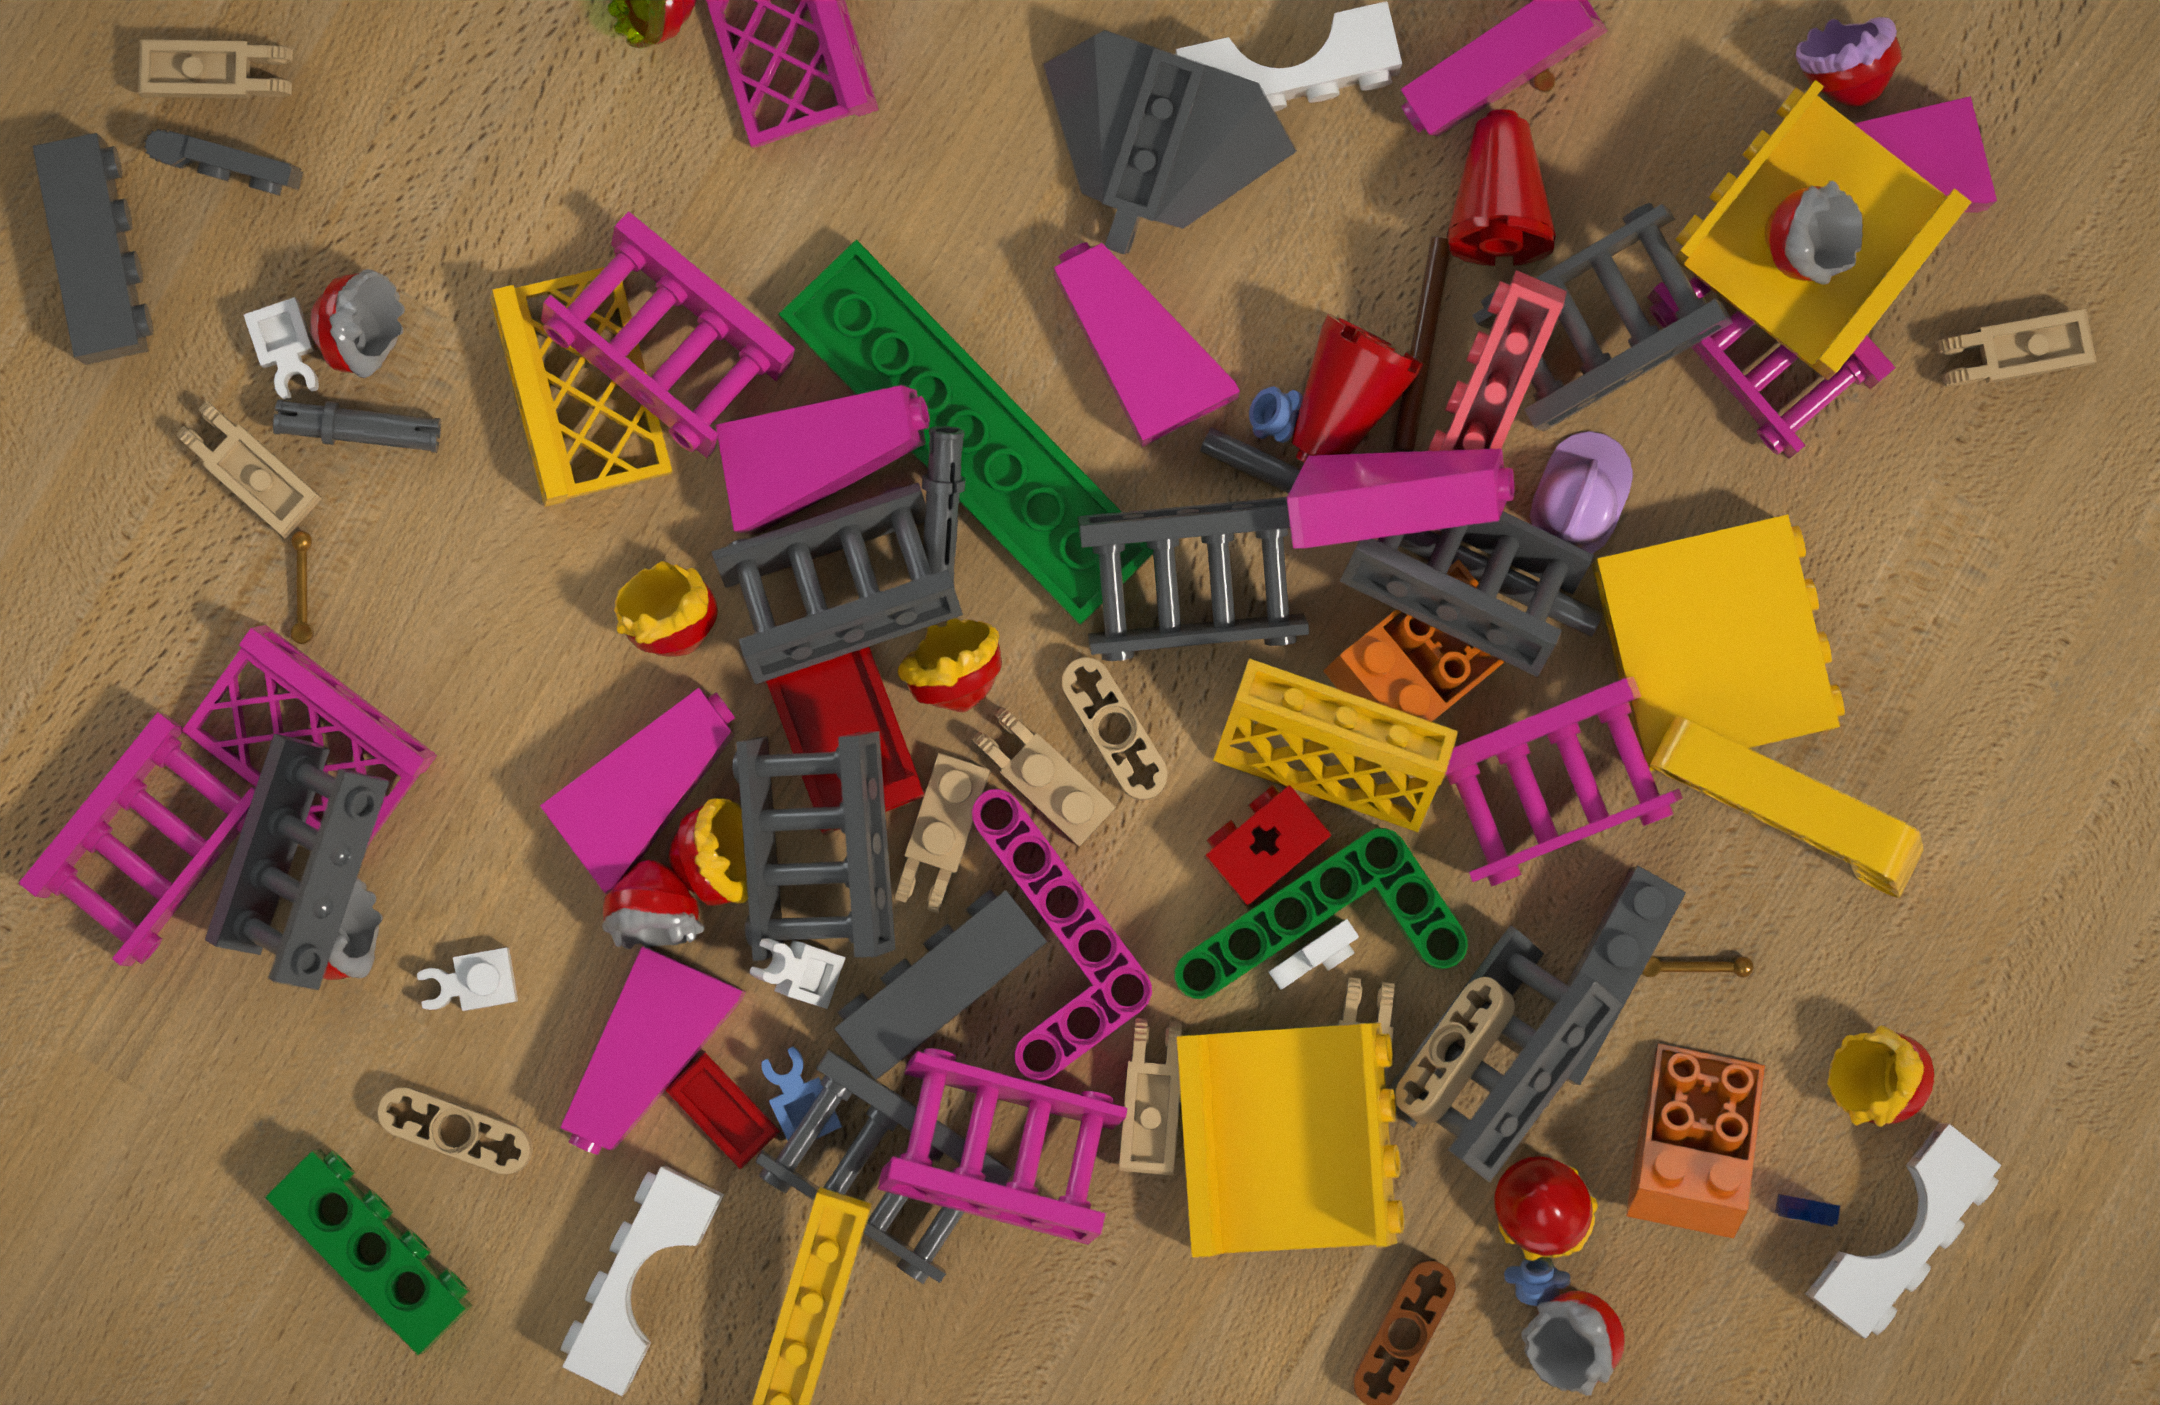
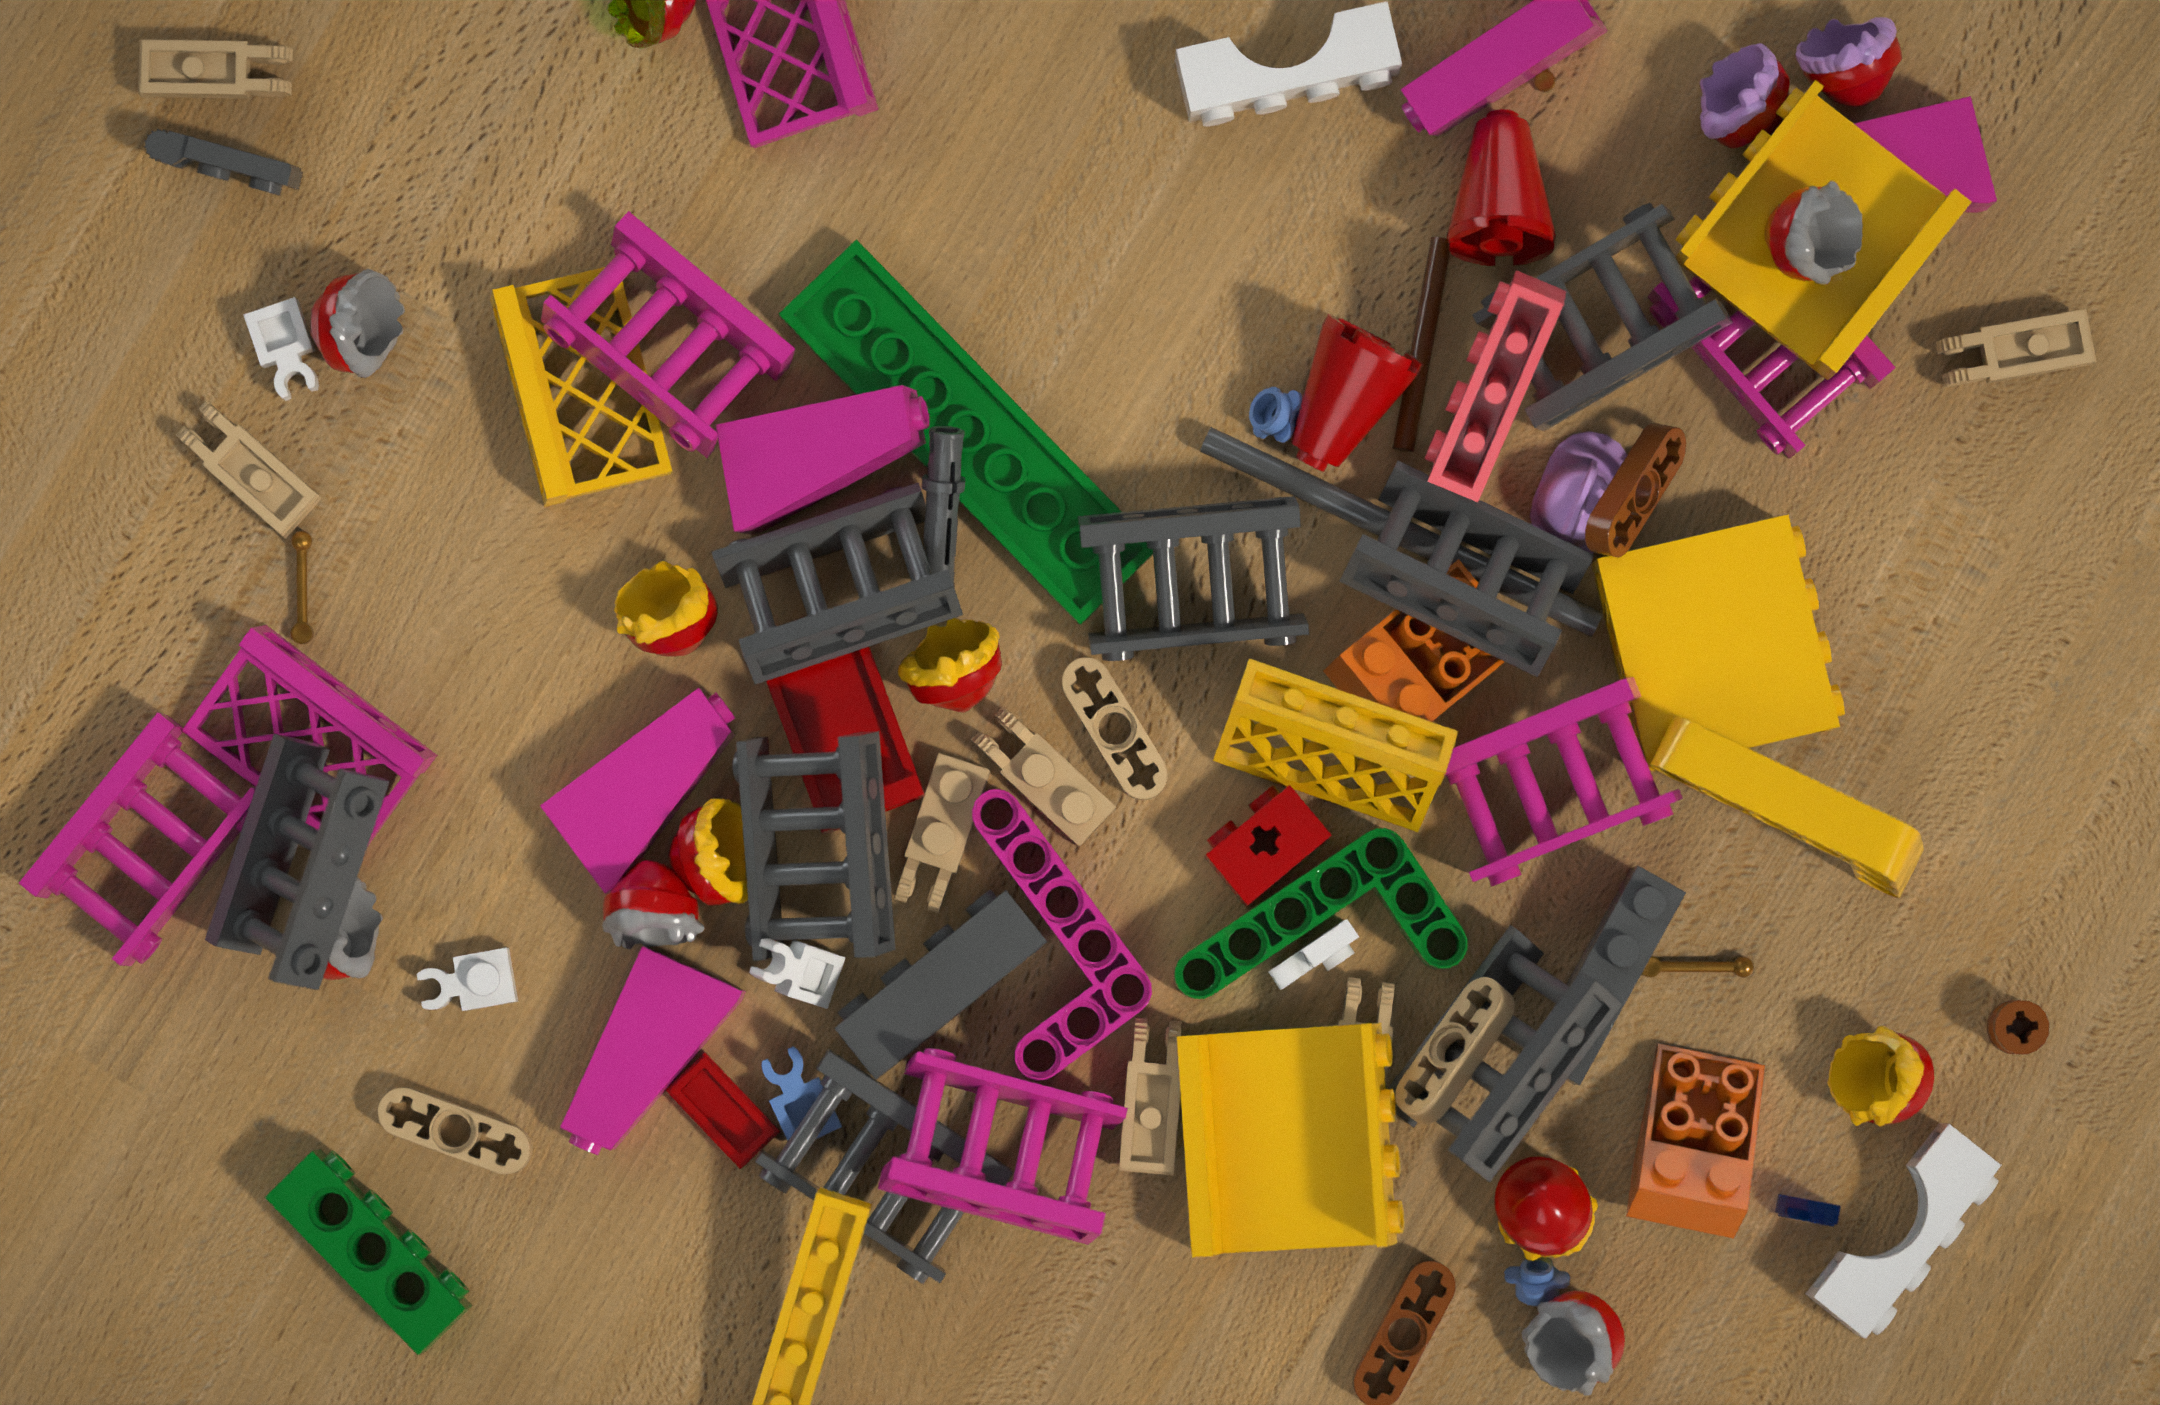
(92, 248): dark grey brick -> none
(357, 426): dark grey pin -> none
(610, 1341): white arch -> none
(1142, 349): dark pink slope -> none
(1160, 131): dark grey panel -> none
(1395, 494): dark pink slope -> none
(1635, 490): none -> dark orange beam
(1743, 96): none -> lavender hair
(2006, 1027): none -> dark orange wheel

